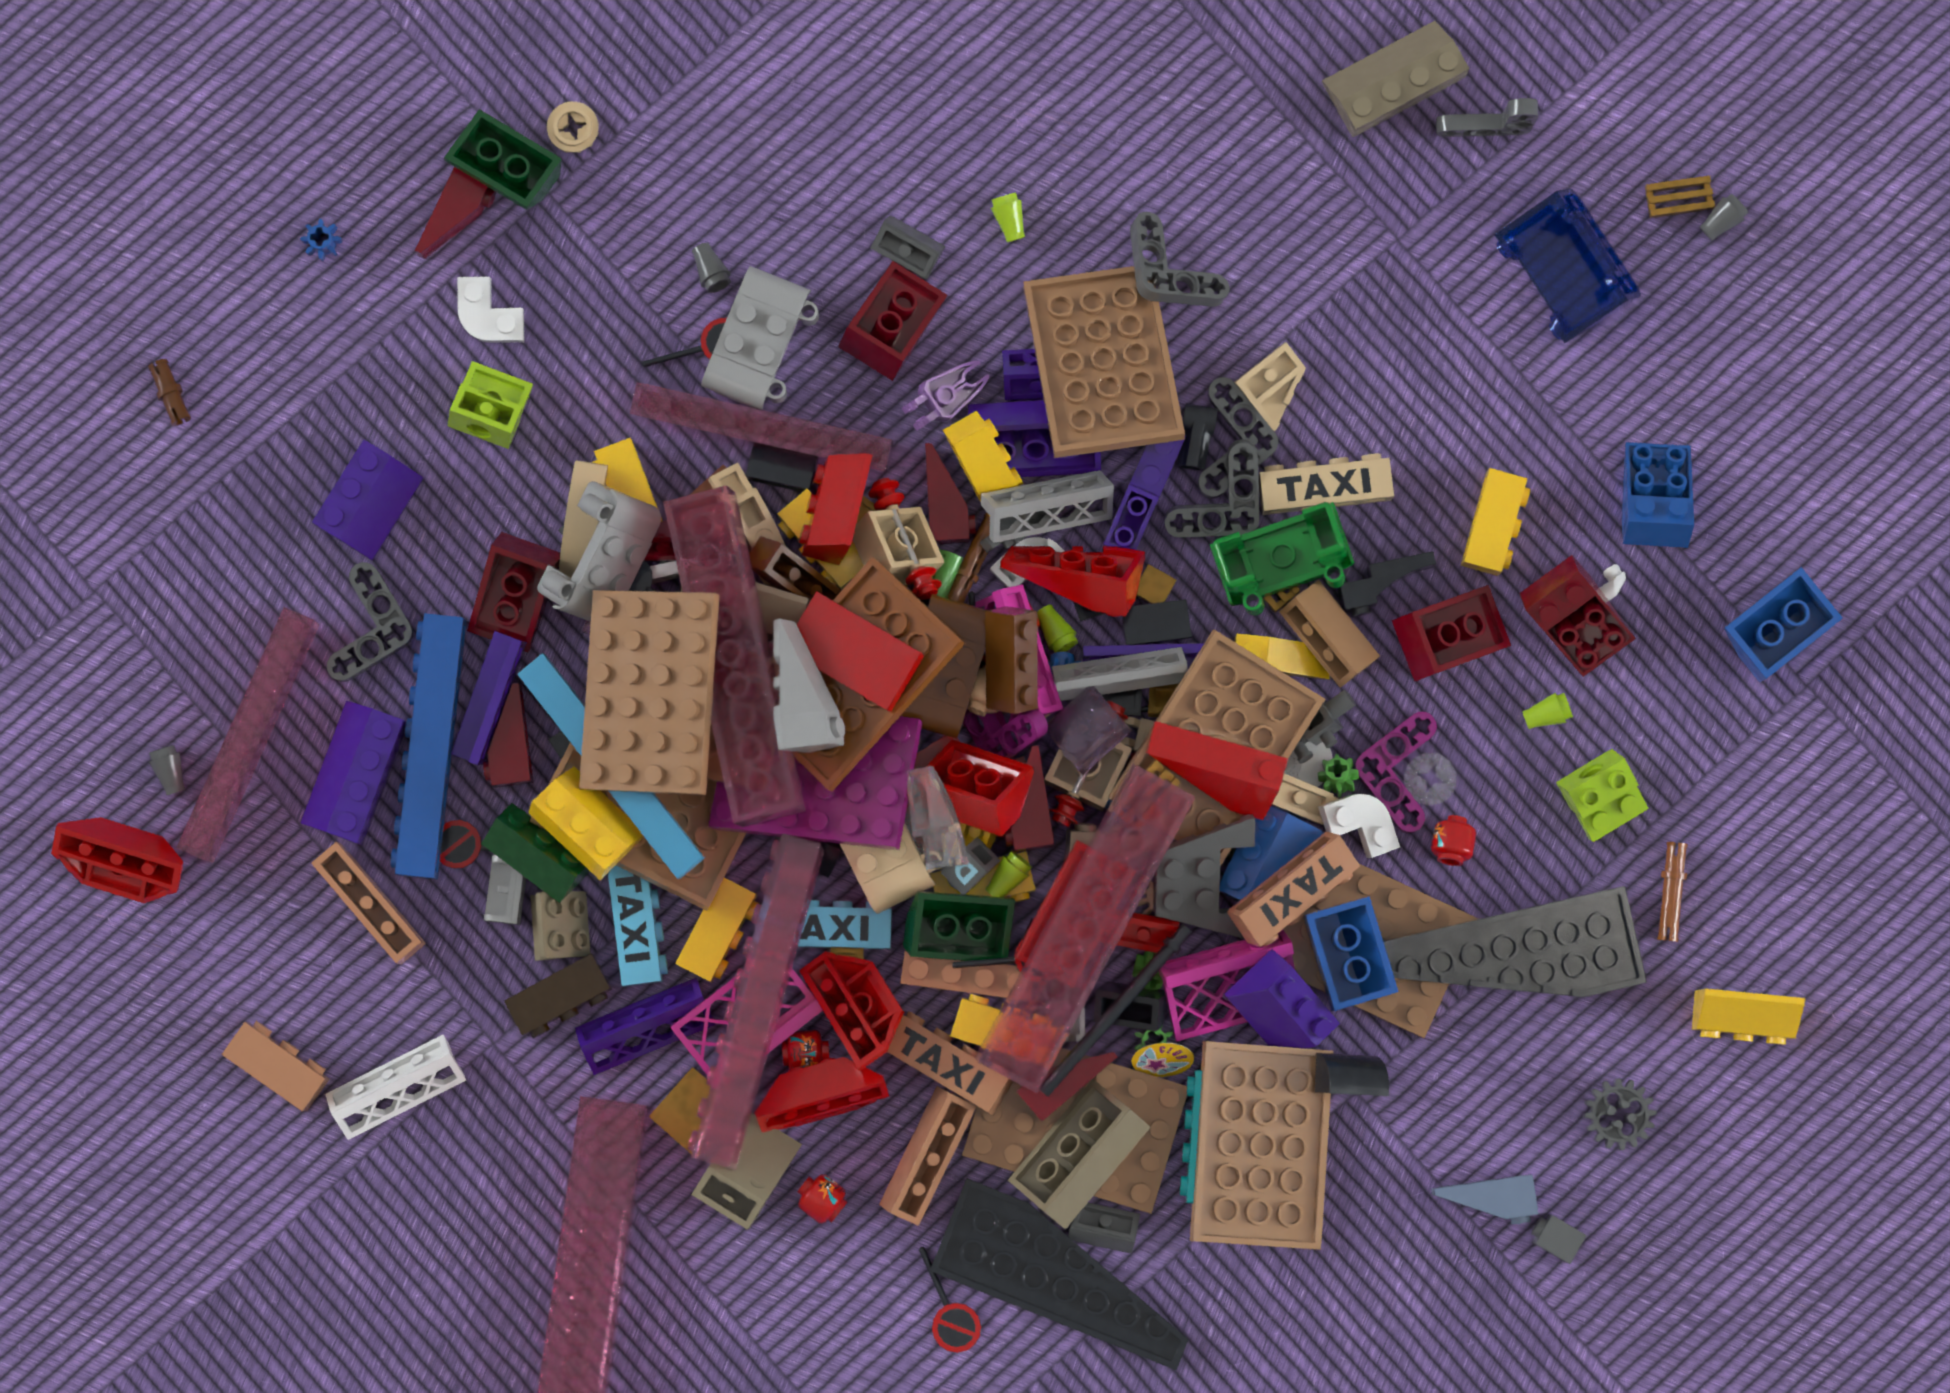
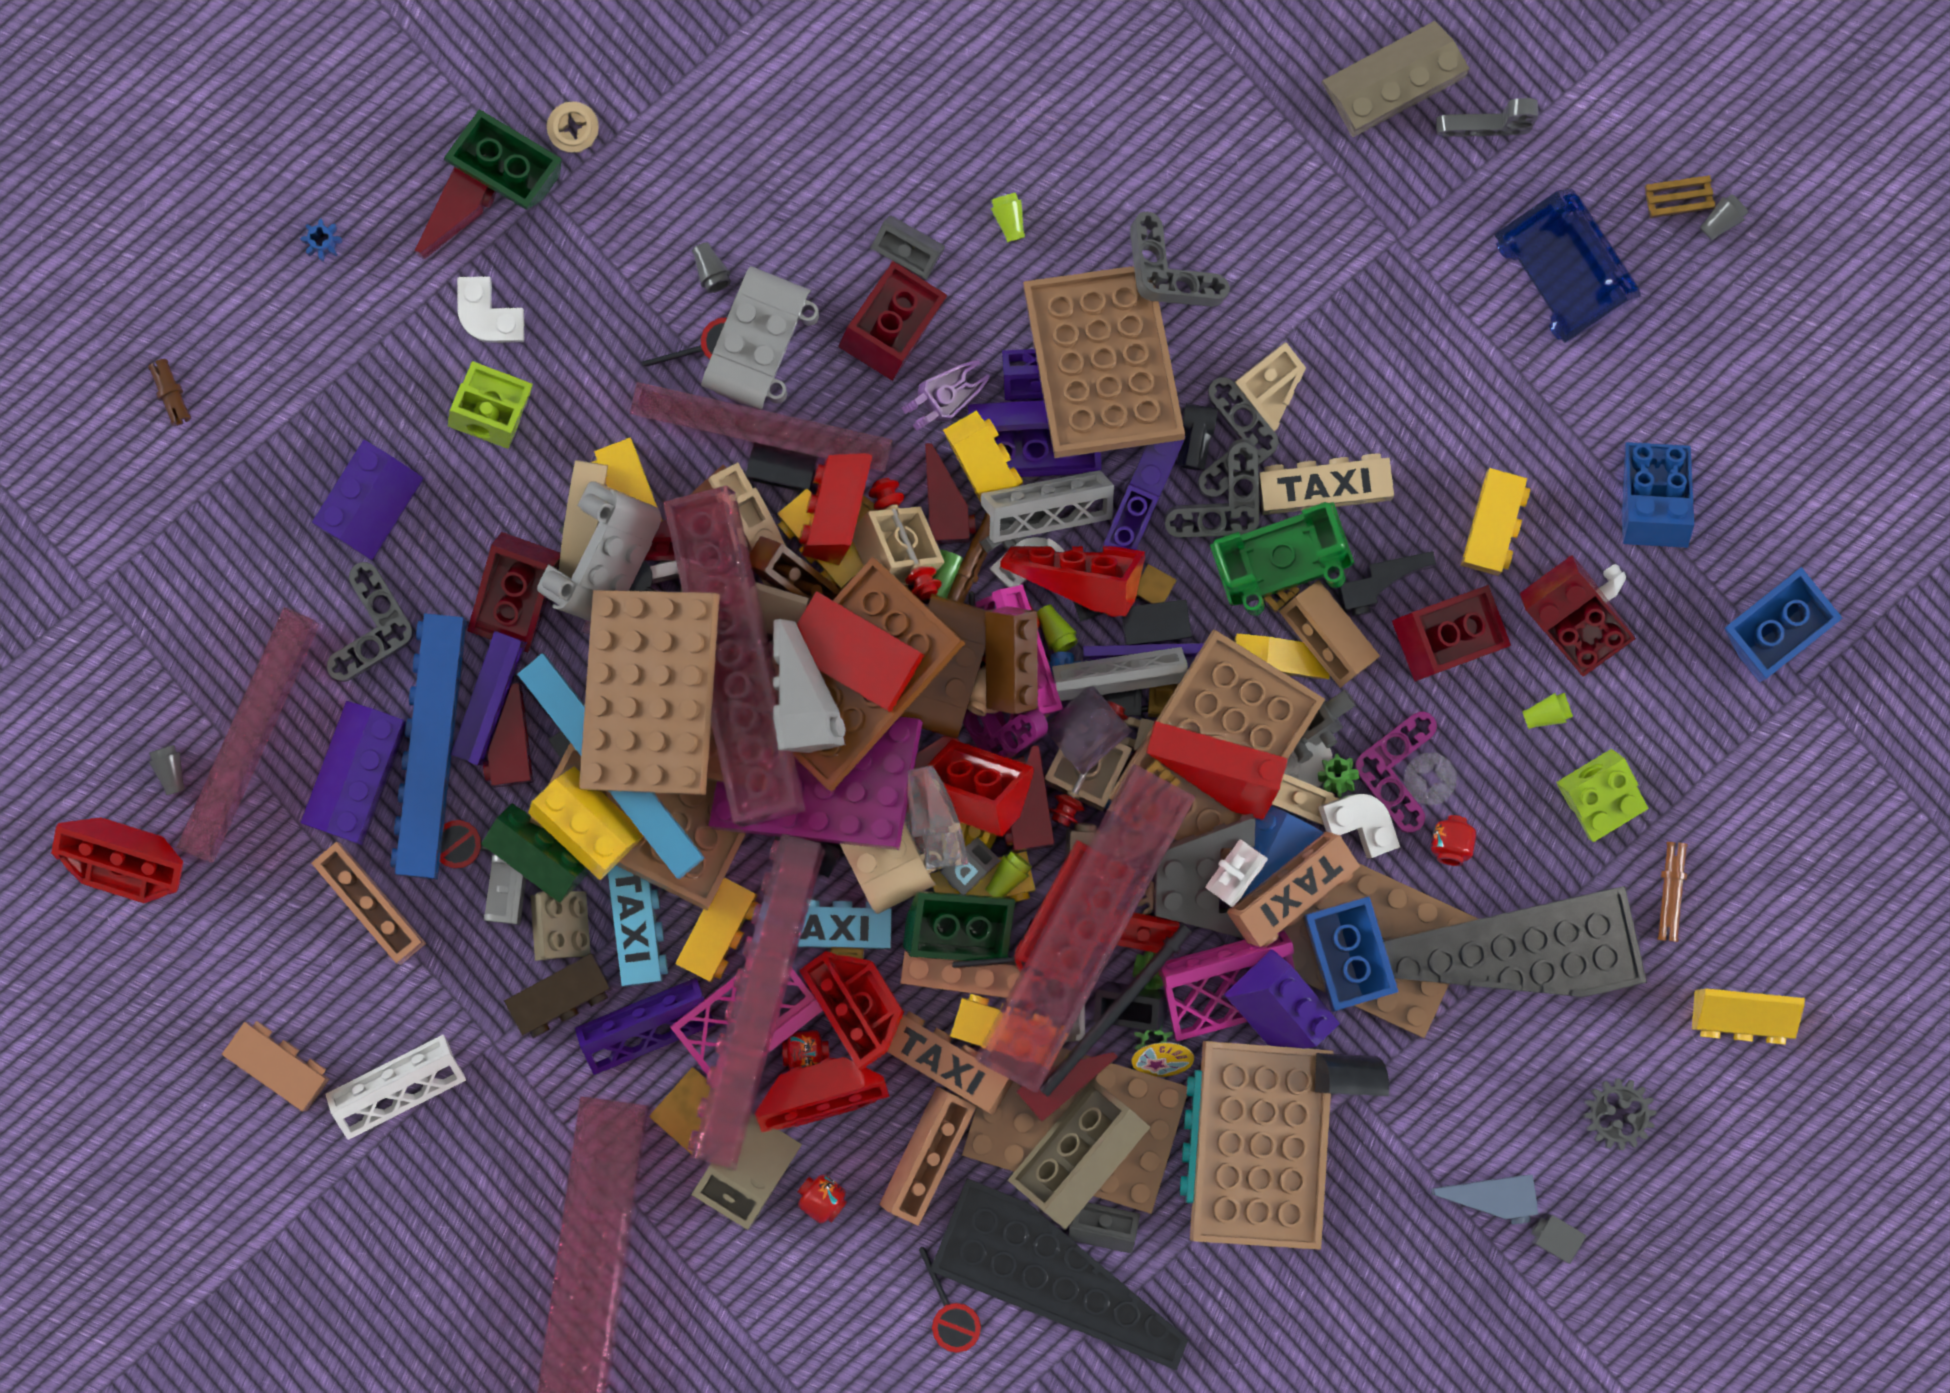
(1236, 873): none -> white hips

